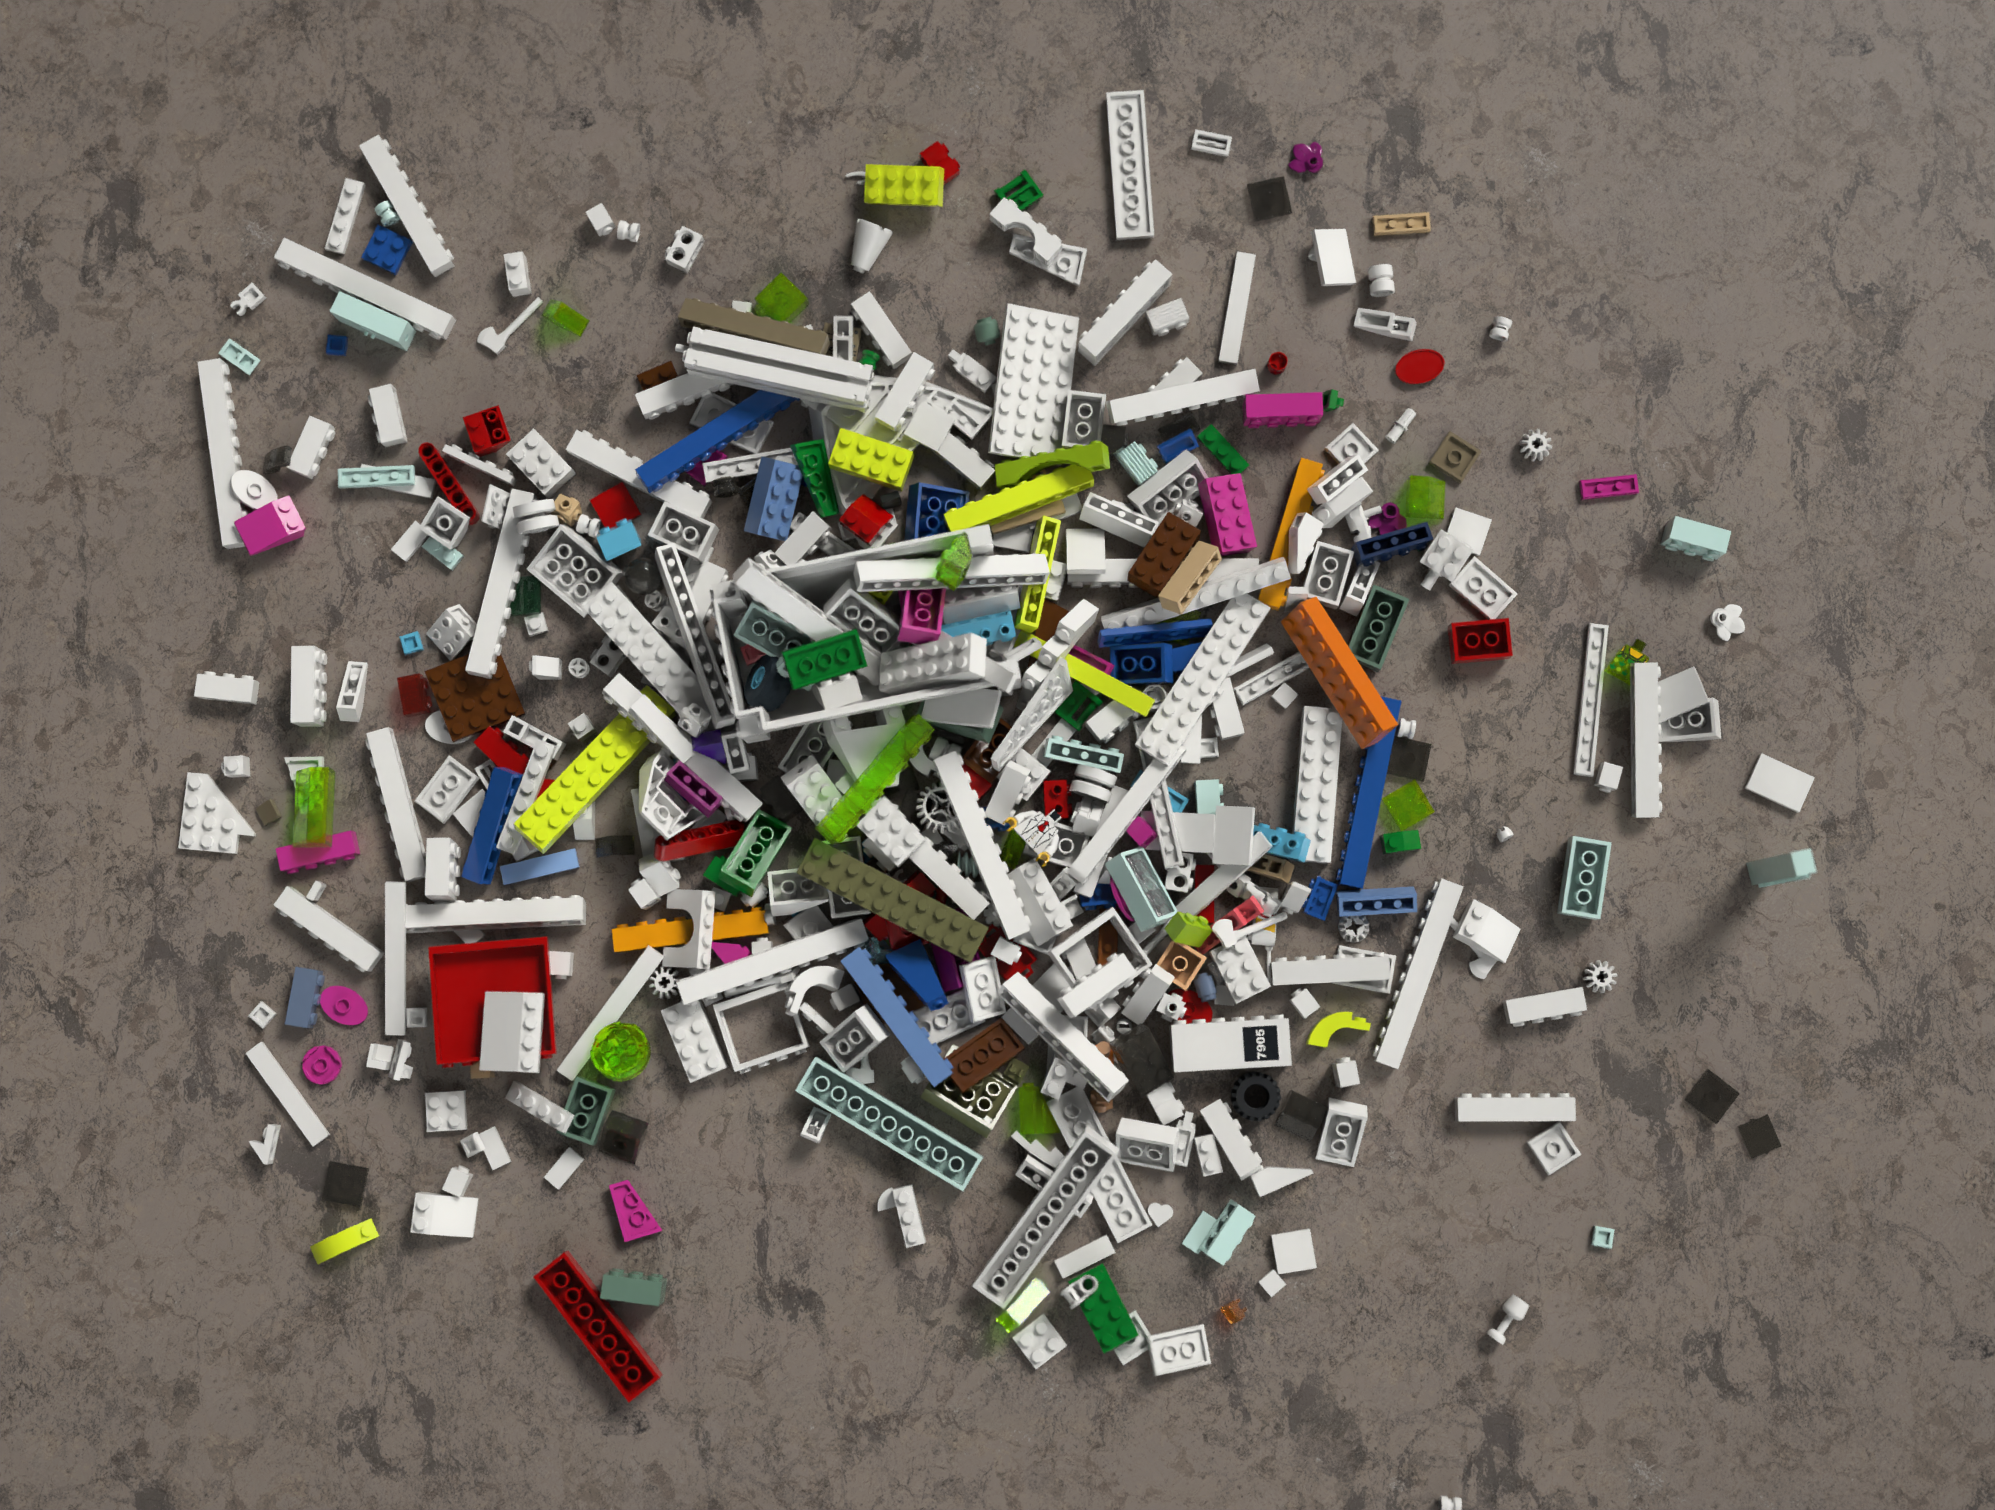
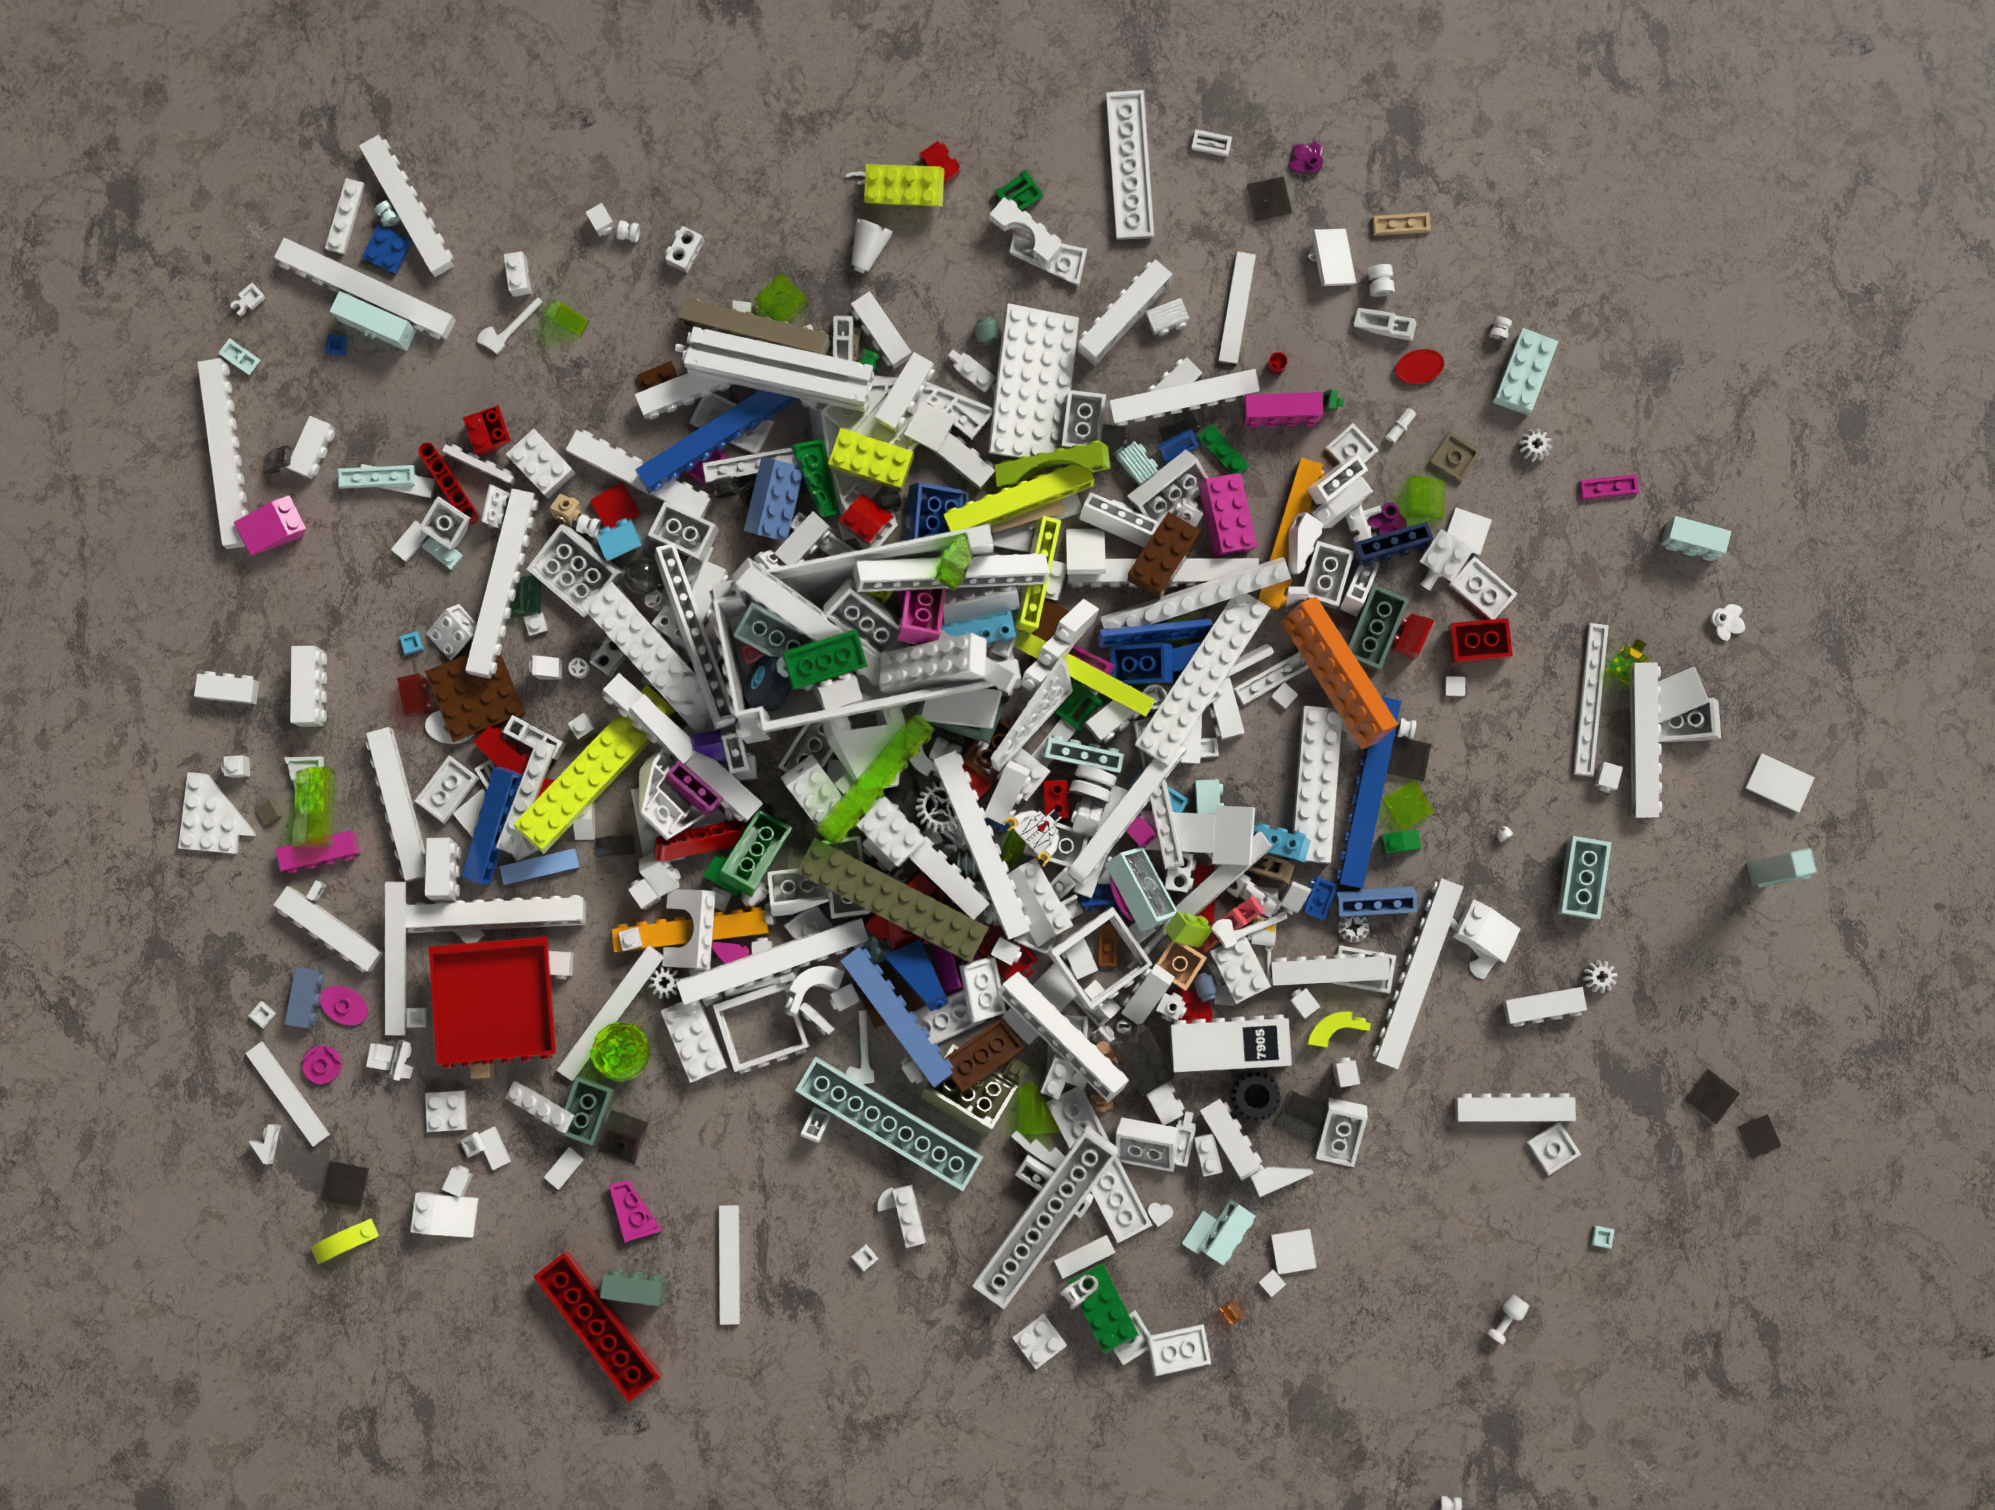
(252, 489): white piece -> none
(352, 692): white slope -> none
(387, 415): white brick -> none
(512, 1032): white slope -> none
(536, 517): white wheel -> none
(630, 939): none -> white plate
(694, 719): white brick -> none
(729, 1264): none -> white tile
(854, 1038): white brick -> none
(864, 1257): none -> white tile
(1022, 1305): clear neon green slope -> none
(1023, 650): white tile -> none
(1096, 985): white brick -> none
(1190, 577): tan brick -> none
(1412, 636): none -> red slope
(1454, 686): none -> white tile
(1525, 371): none -> light aqua brick

